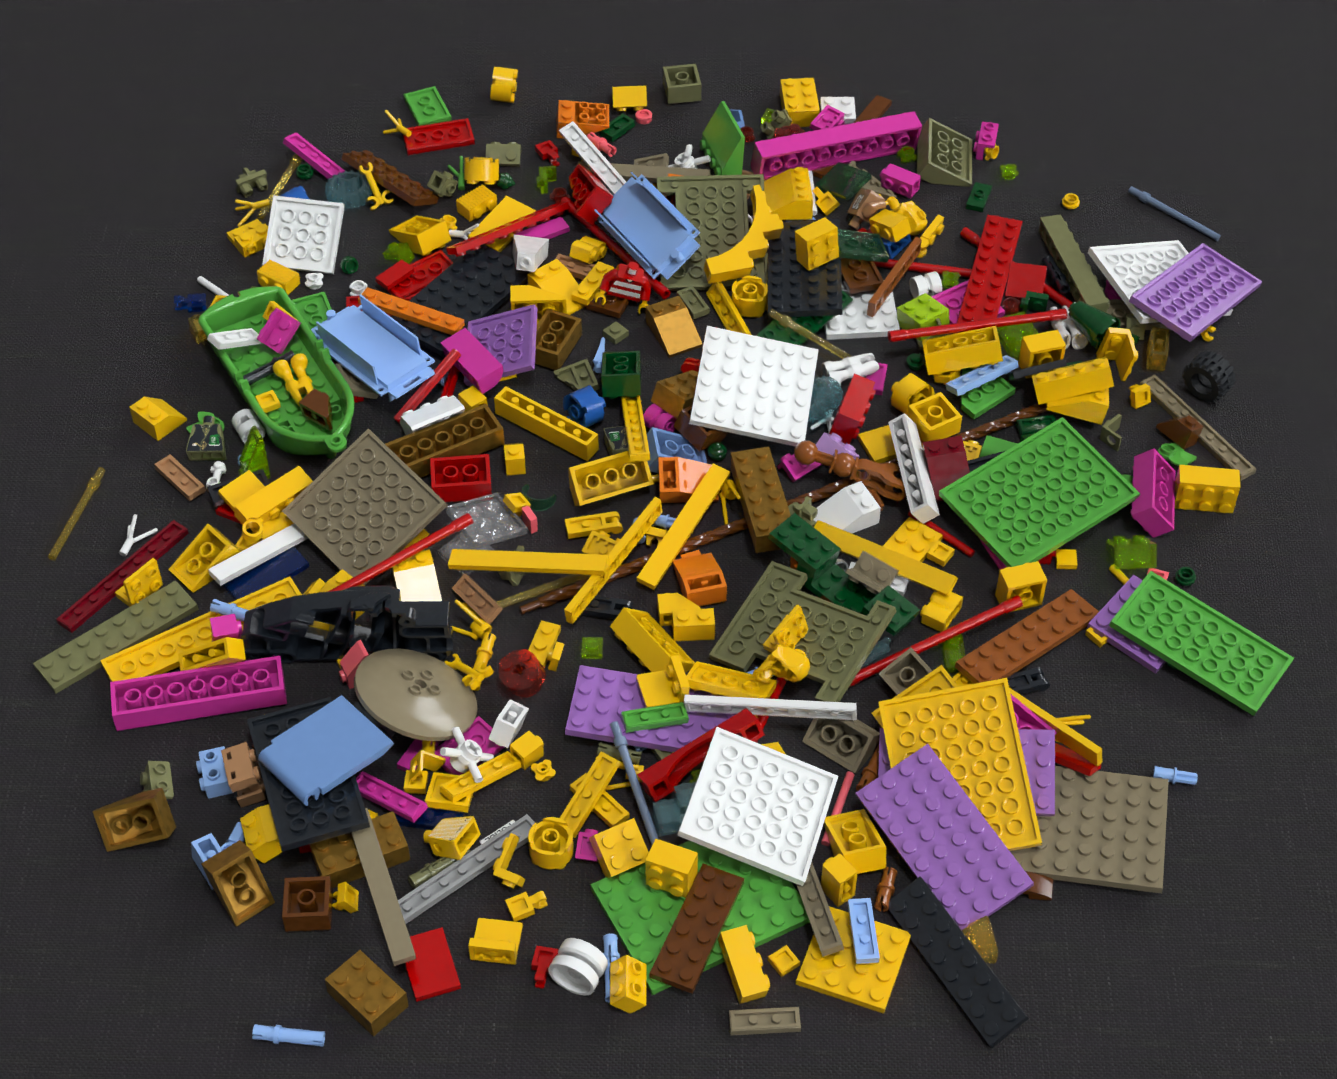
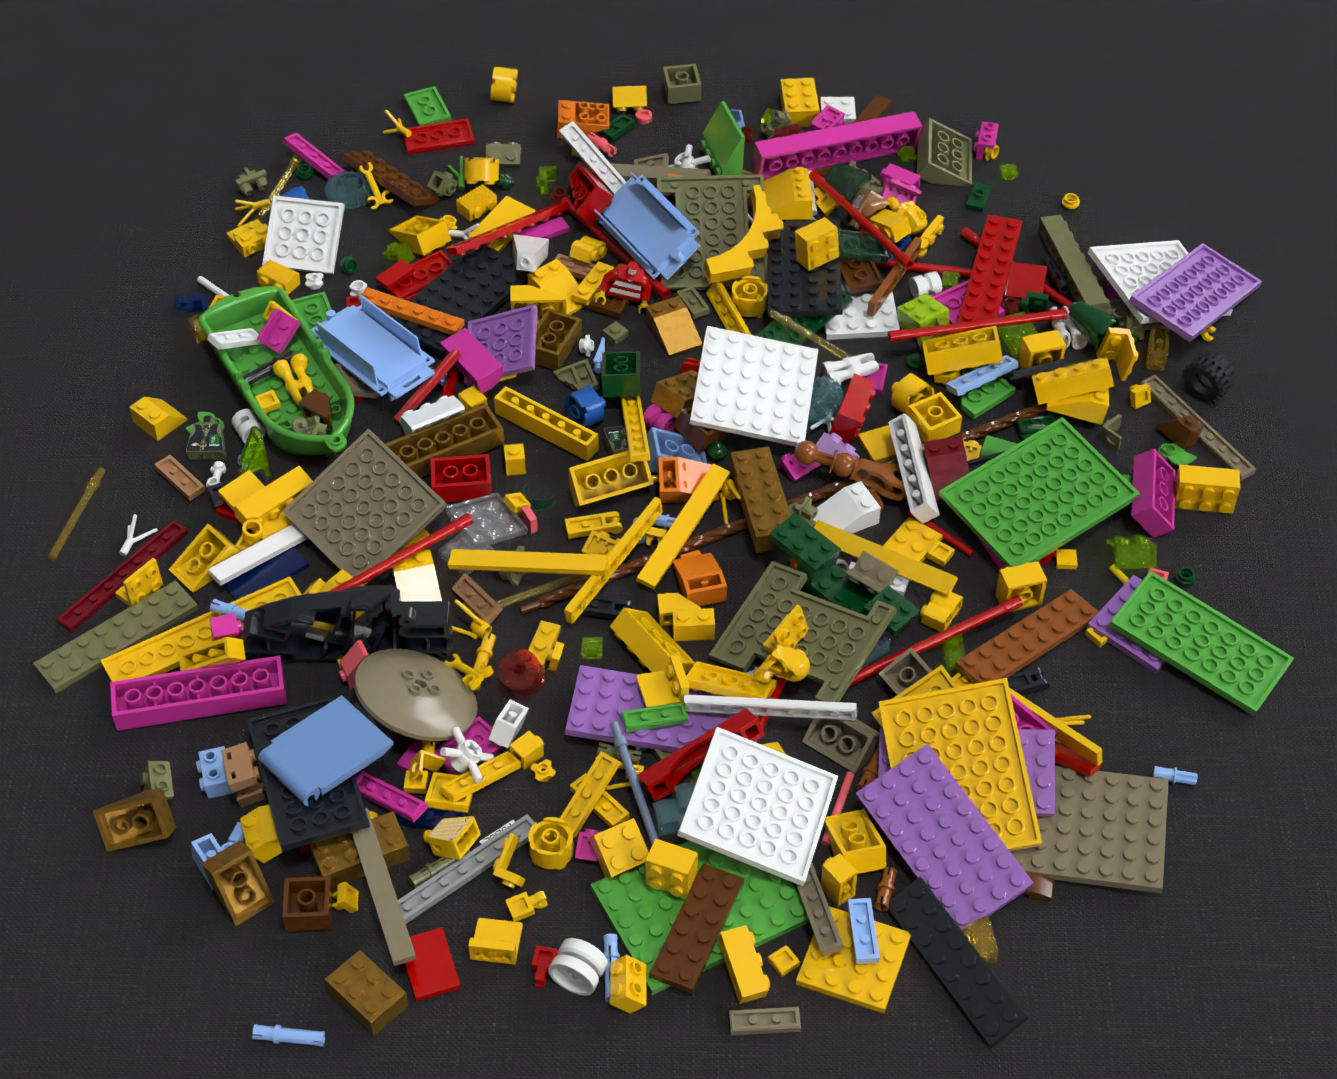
(309, 426): none -> olive hips
(548, 150): red plate -> none
(586, 345): none -> white plate
(900, 191): none -> dark pink bracket
(900, 256): none -> red piece
(1146, 198): sand blue bar -> none

